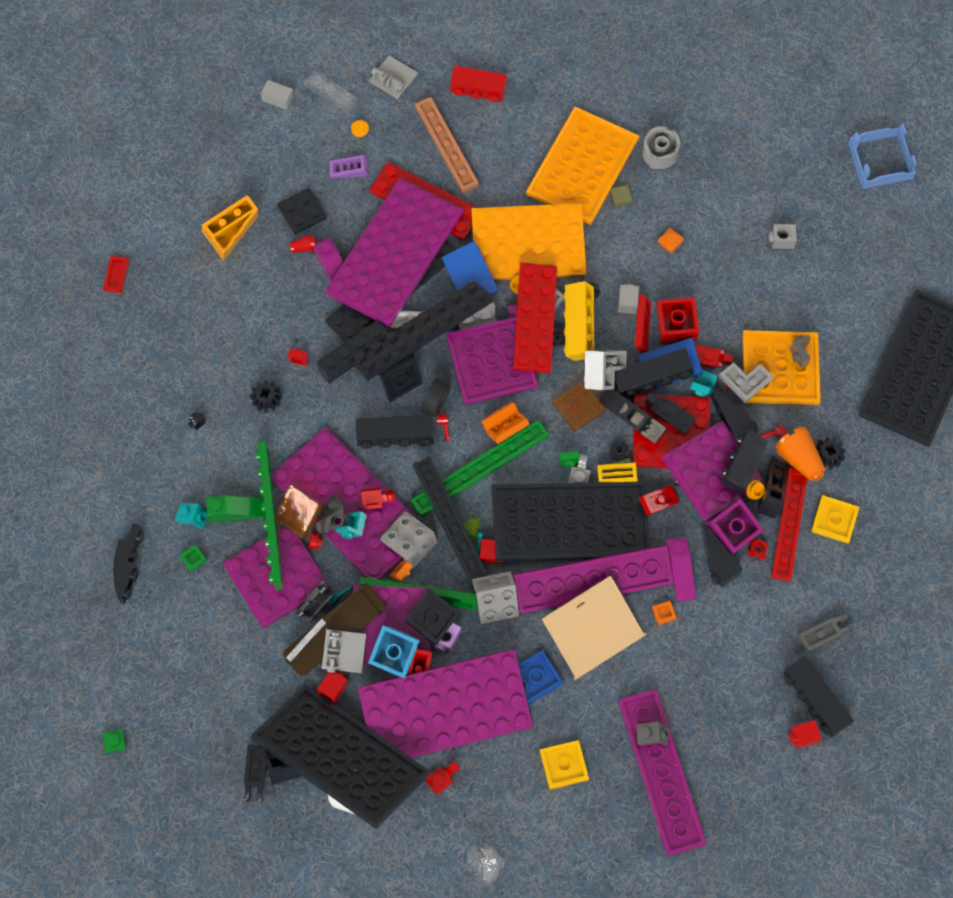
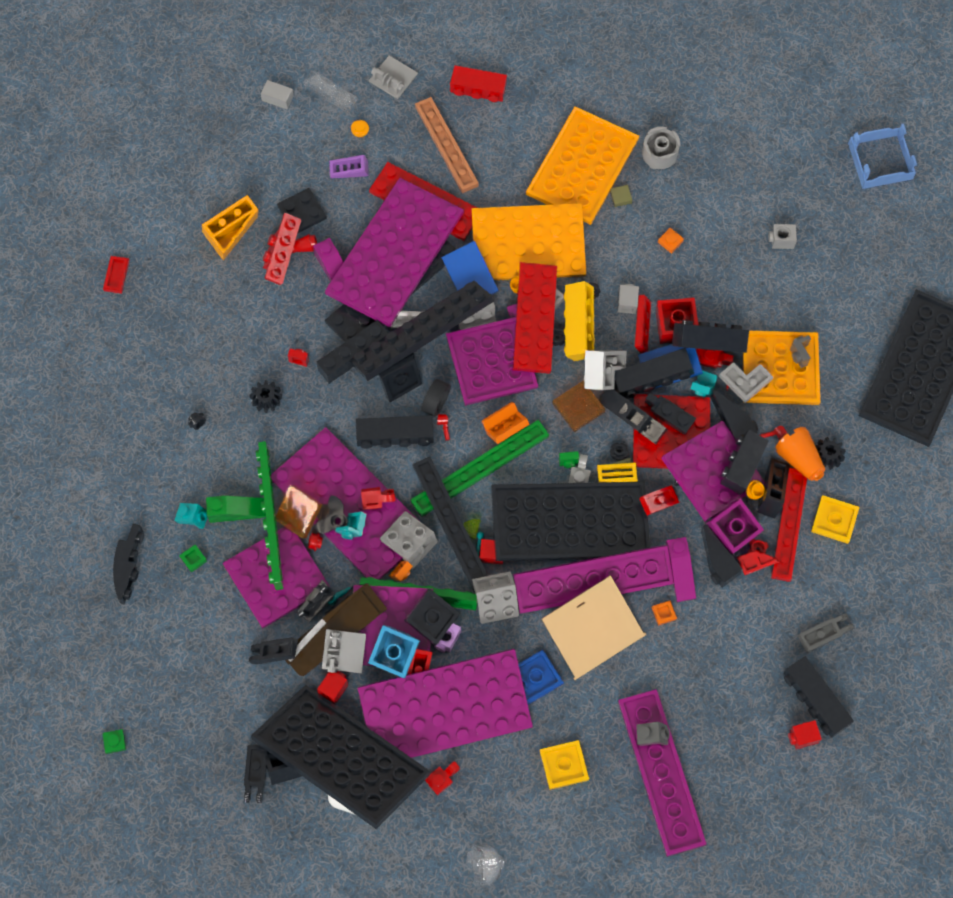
(274, 650): none -> black hinge
(280, 249): none -> bracket
(710, 337): none -> black brick
(755, 561): none -> red tile

